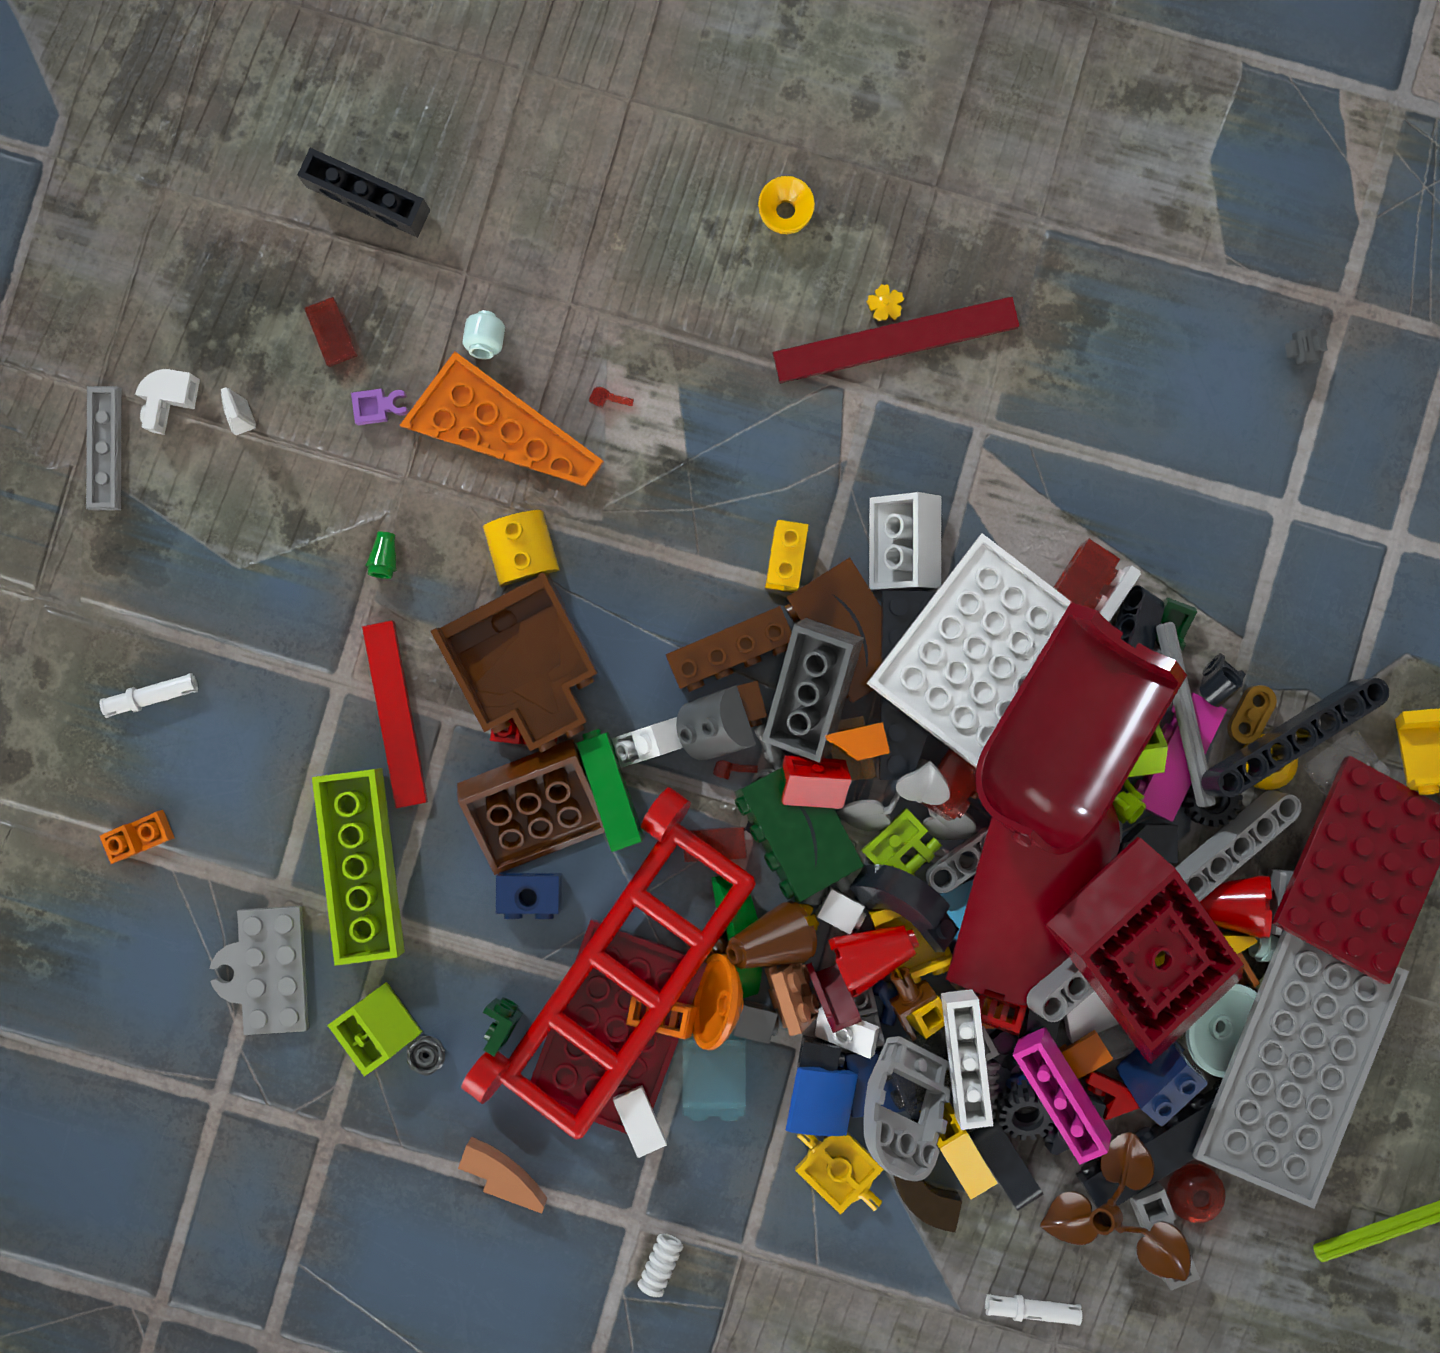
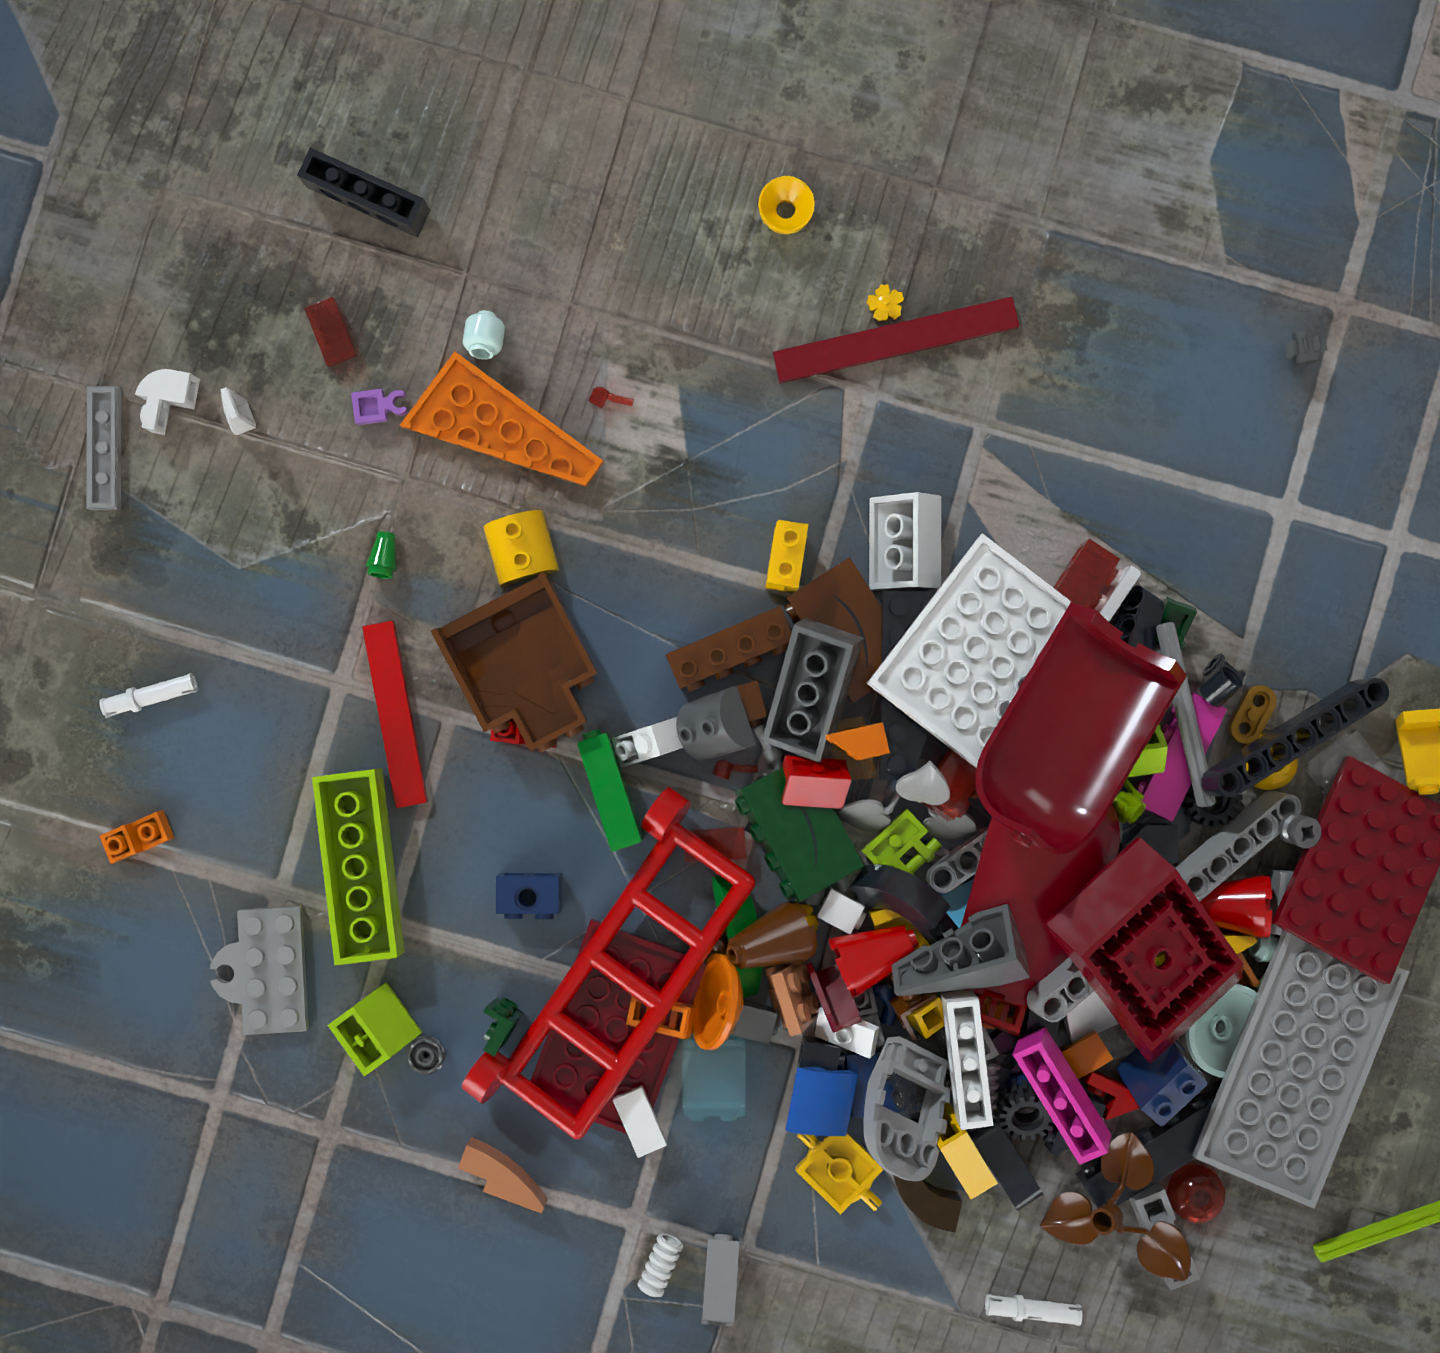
(530, 807): reddish brown slope -> none
(720, 1281): none -> light grey slope
(973, 956): none -> dark grey wedge
(1291, 832): none -> flat silver wheel

